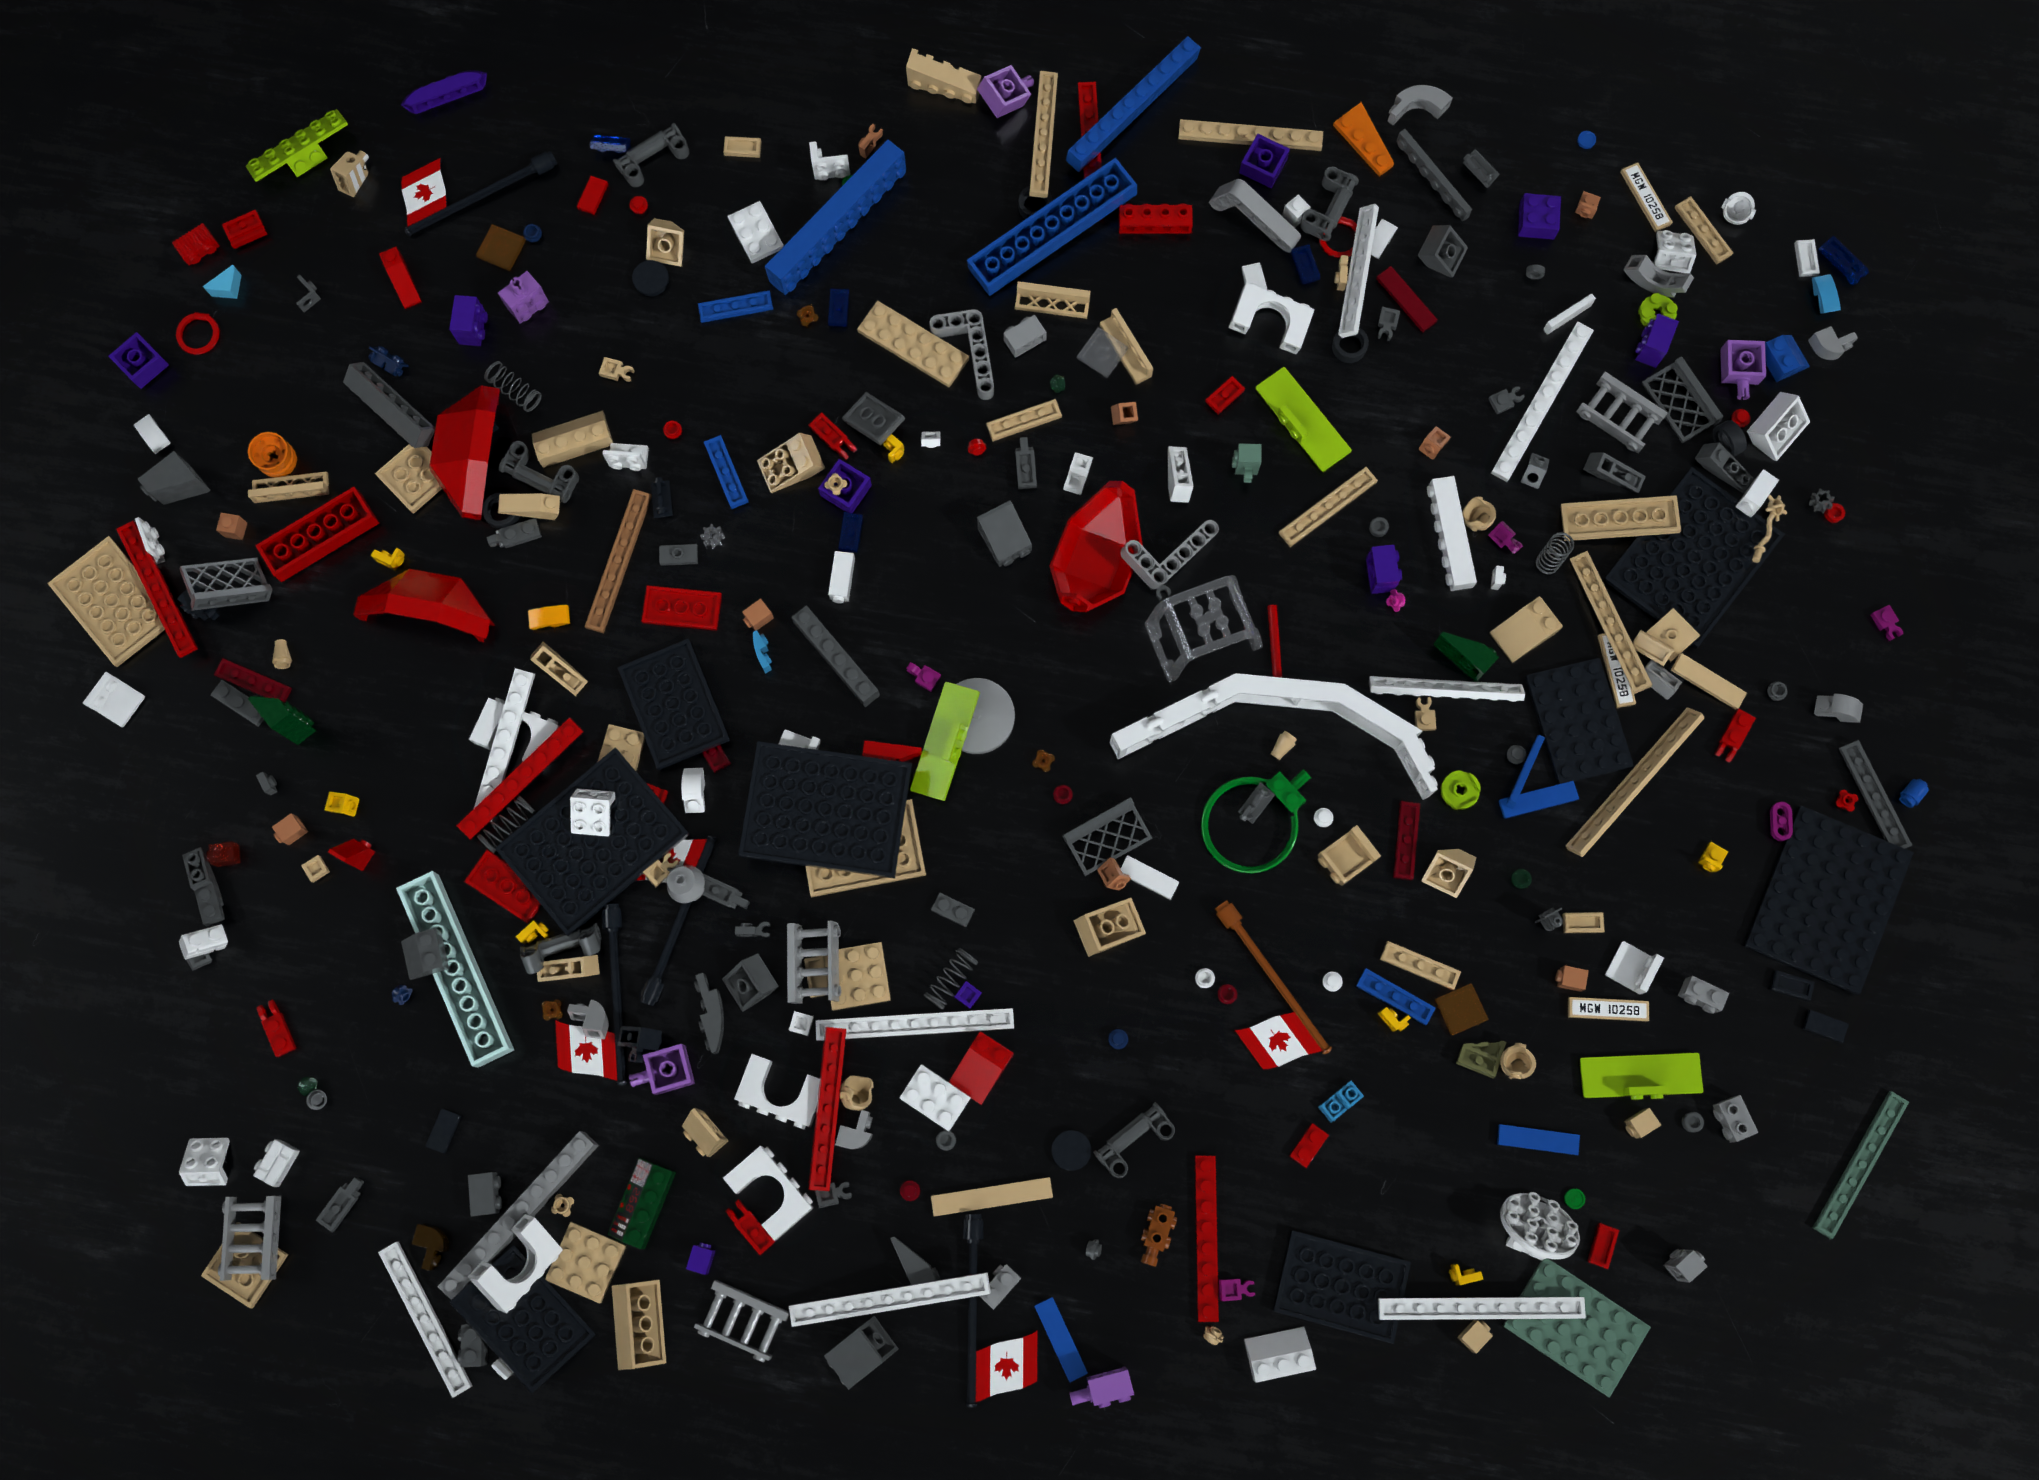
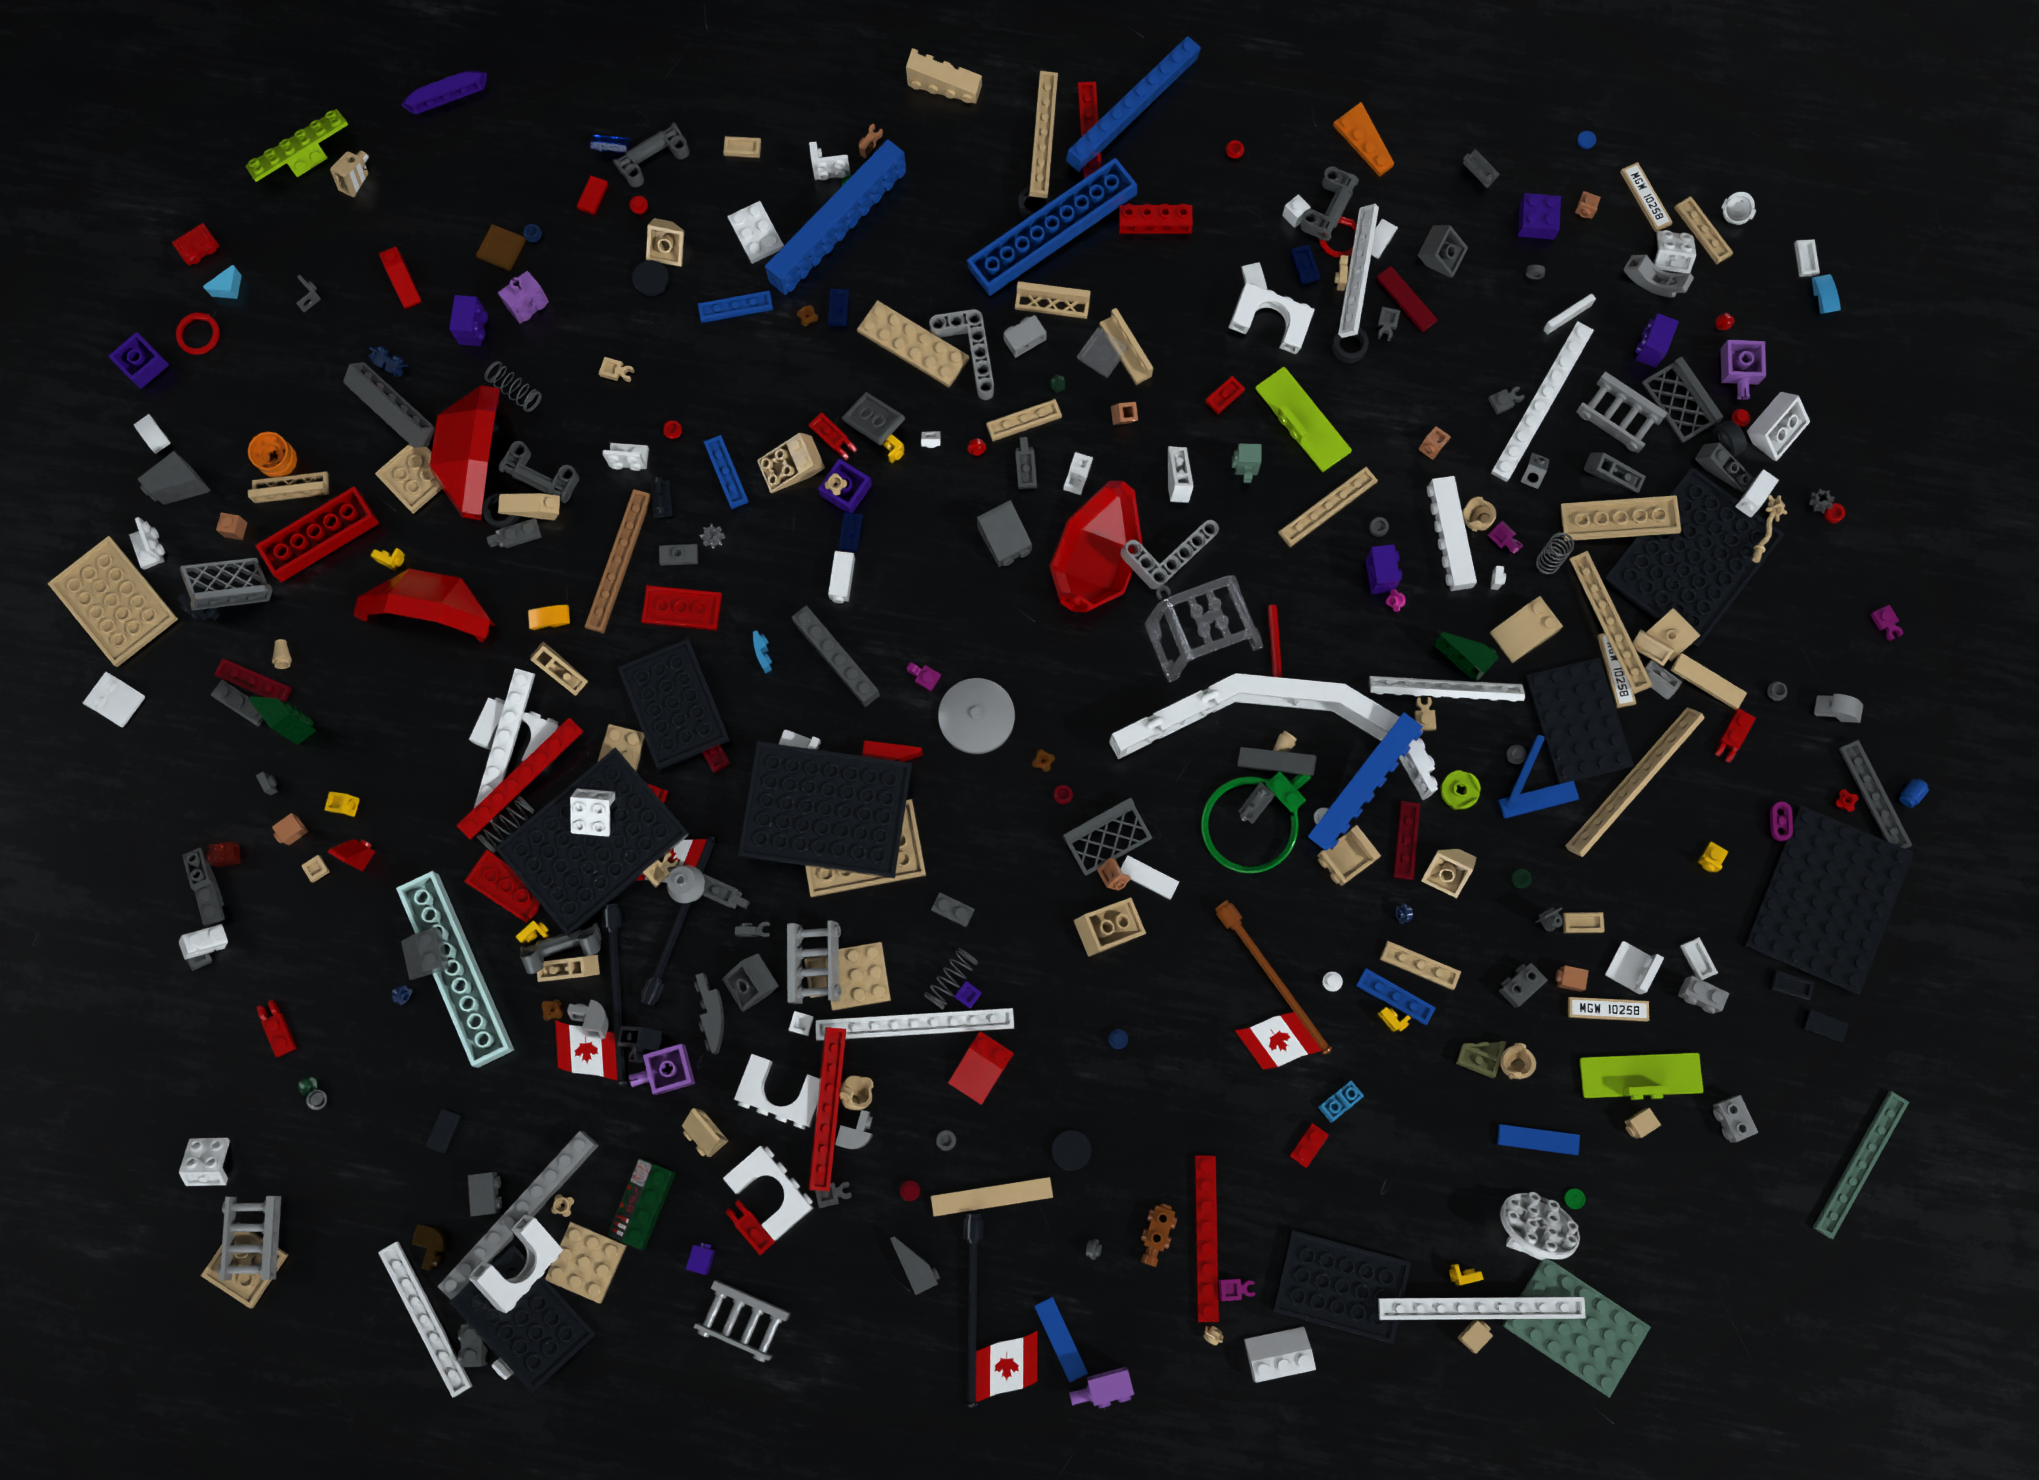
(157, 590): red plate -> none
(244, 229): red plate -> none
(276, 1162): white brick -> none
(340, 1204): dark grey hinge -> none
(427, 195): flag -> none
(572, 439): tan slope -> none
(638, 1324): tan slope -> none
(692, 790): white brick -> none
(757, 615): nougat brick -> none
(861, 1352): dark grey slope -> none
(890, 1299): white plate -> none
(935, 1097): white plate -> none
(945, 741): lime bracket -> none
(1001, 1285): light grey brick -> none
(1005, 90): medium lavender brick -> none
(1131, 1133): dark grey piece -> none
(1204, 978): white plate -> none
(1227, 994): dark red plate -> none
(1235, 149): none -> red plate
(1246, 134): tan plate -> none
(1255, 208): light grey beam -> none
(1264, 160): dark purple brick -> none
(1277, 761): none -> dark grey tile
(1365, 781): none -> blue brick
(1404, 913): none -> dark blue plate
(1420, 96): light grey arch -> none
(1434, 175): dark grey plate -> none
(1461, 1009): clear orange tile -> none
(1522, 985): none -> dark grey brick
(1603, 1246): red tile -> none
(1656, 301): lime plate -> none
(1685, 1264): light grey brick -> none
(1692, 1122): dark grey tile -> none
(1698, 959): none -> white tile
(1724, 322): none -> red plate
(1784, 357): blue slope -> none
(1827, 344): light grey brick -> none
(1843, 260): clear blue plate -> none

